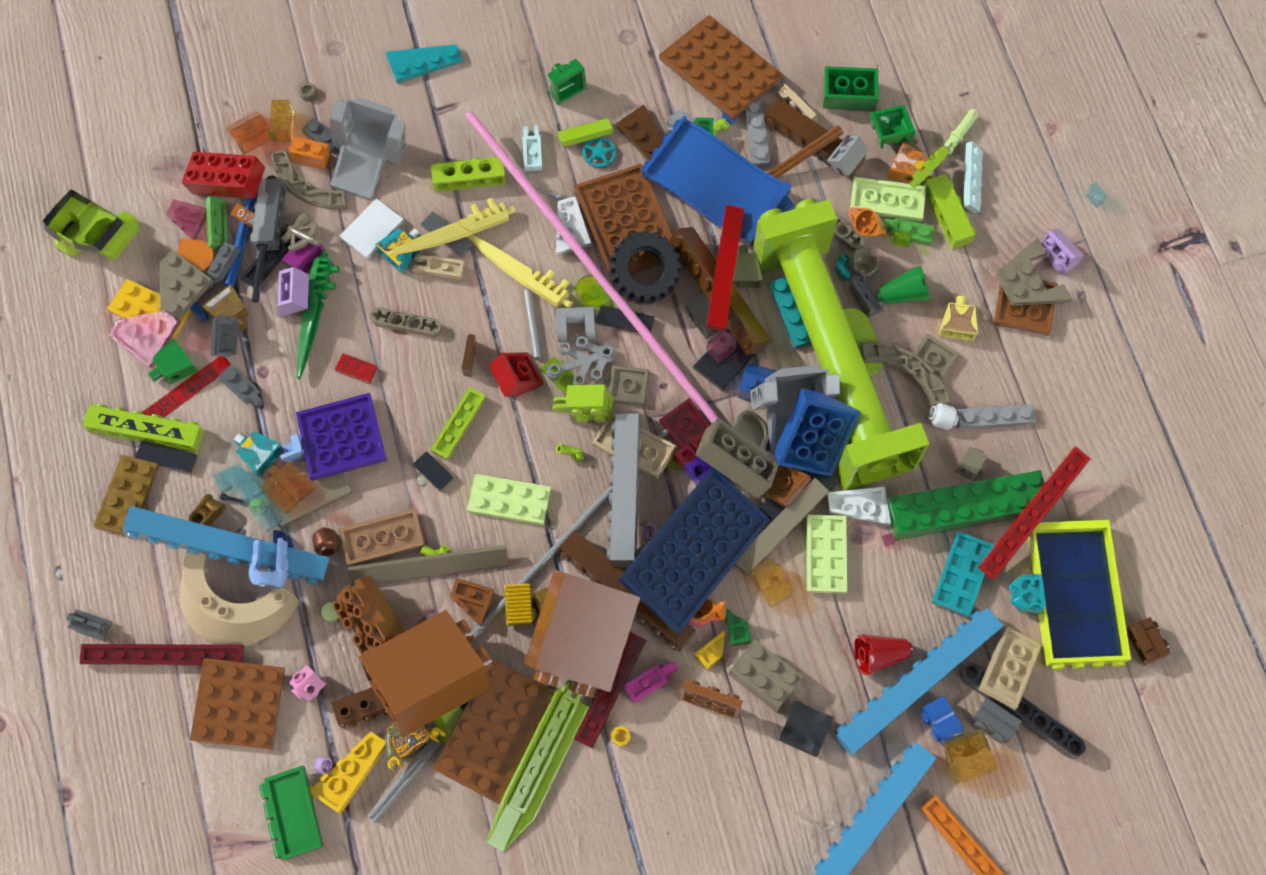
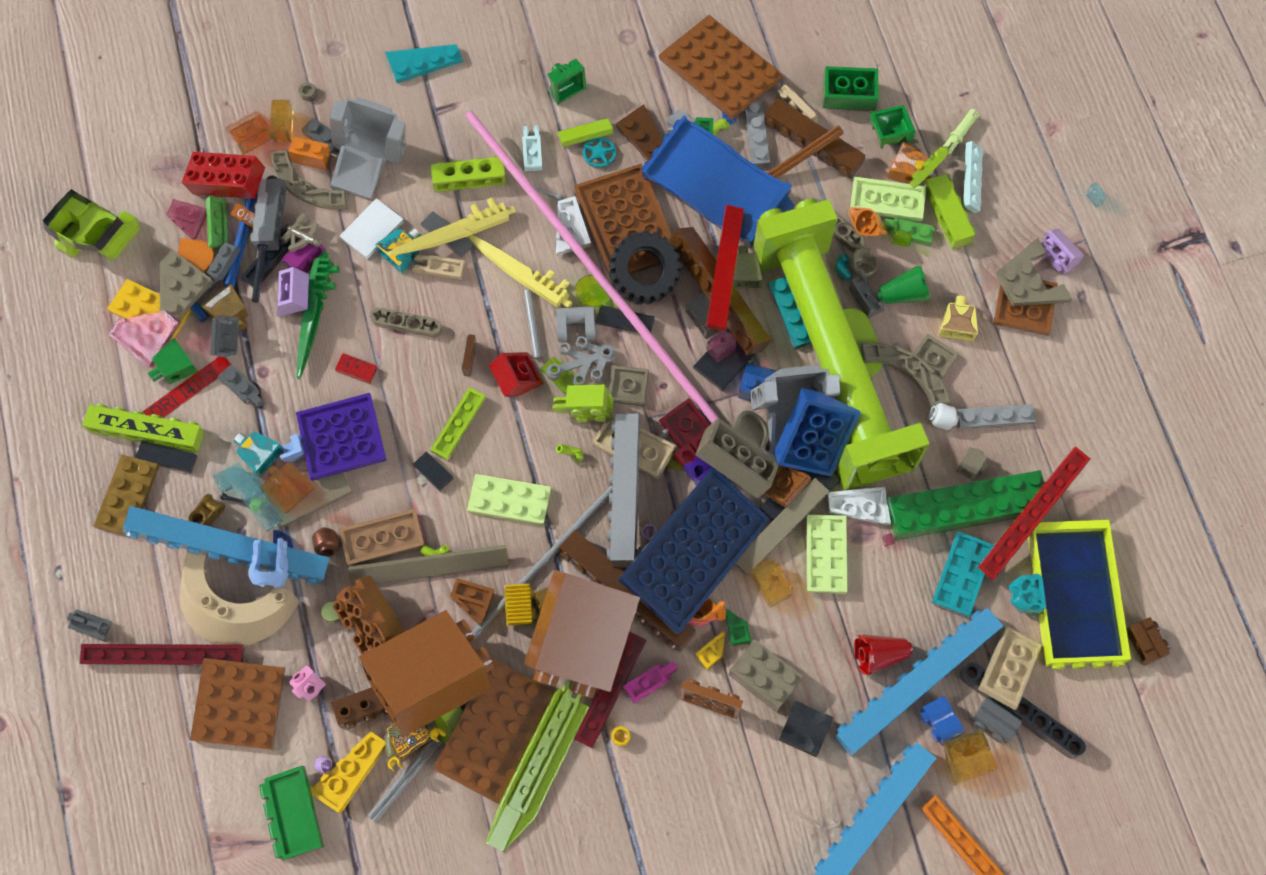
(848, 154): light grey hinge -> none

